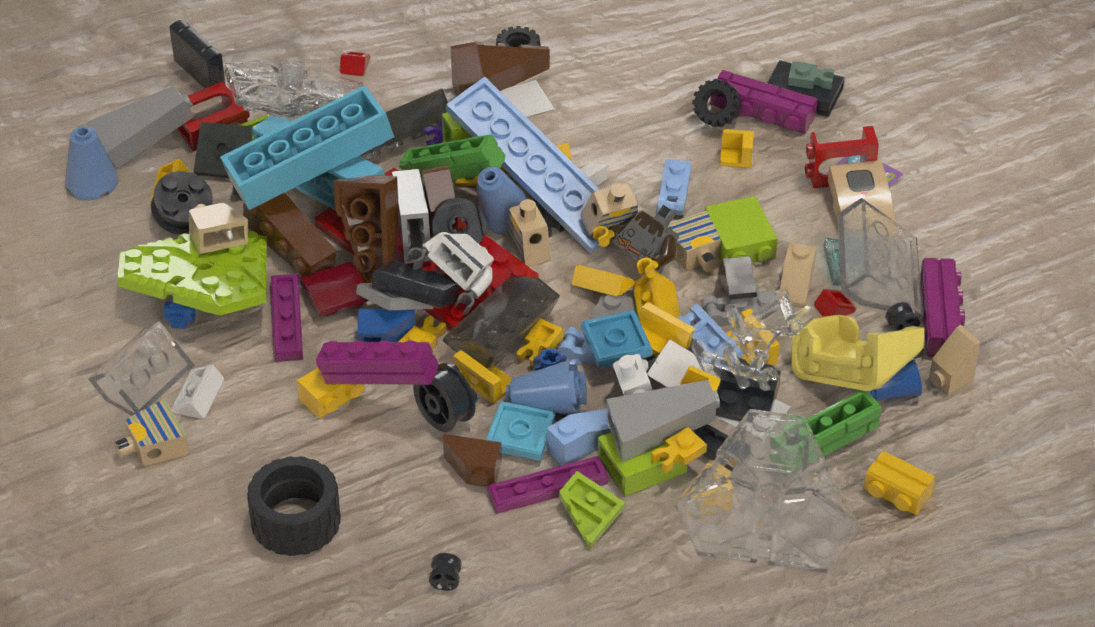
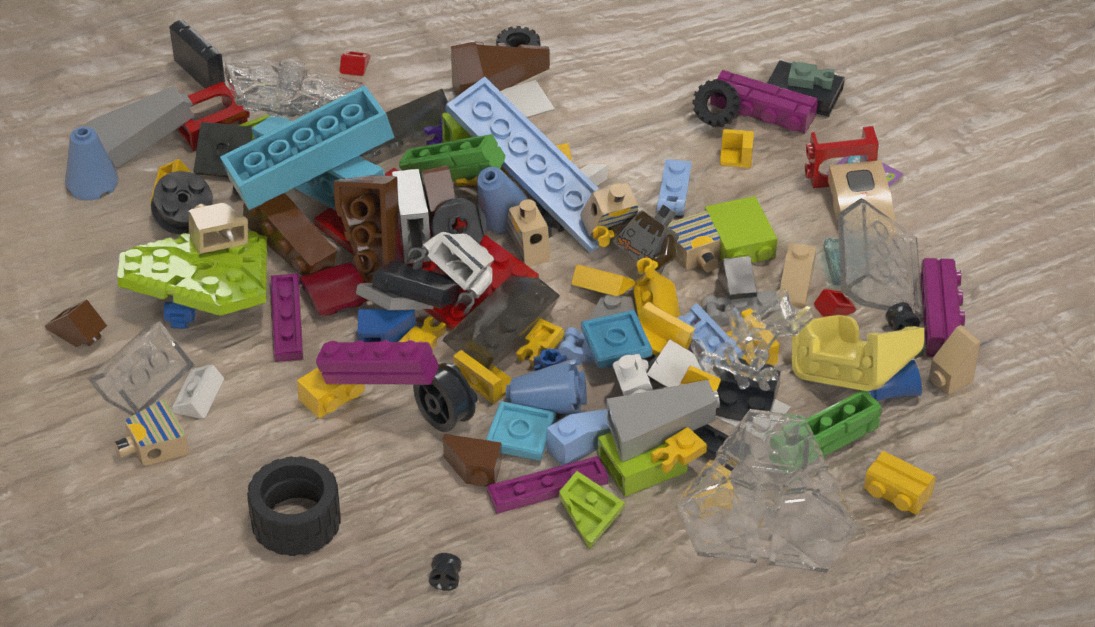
(78, 324): none -> reddish brown slope

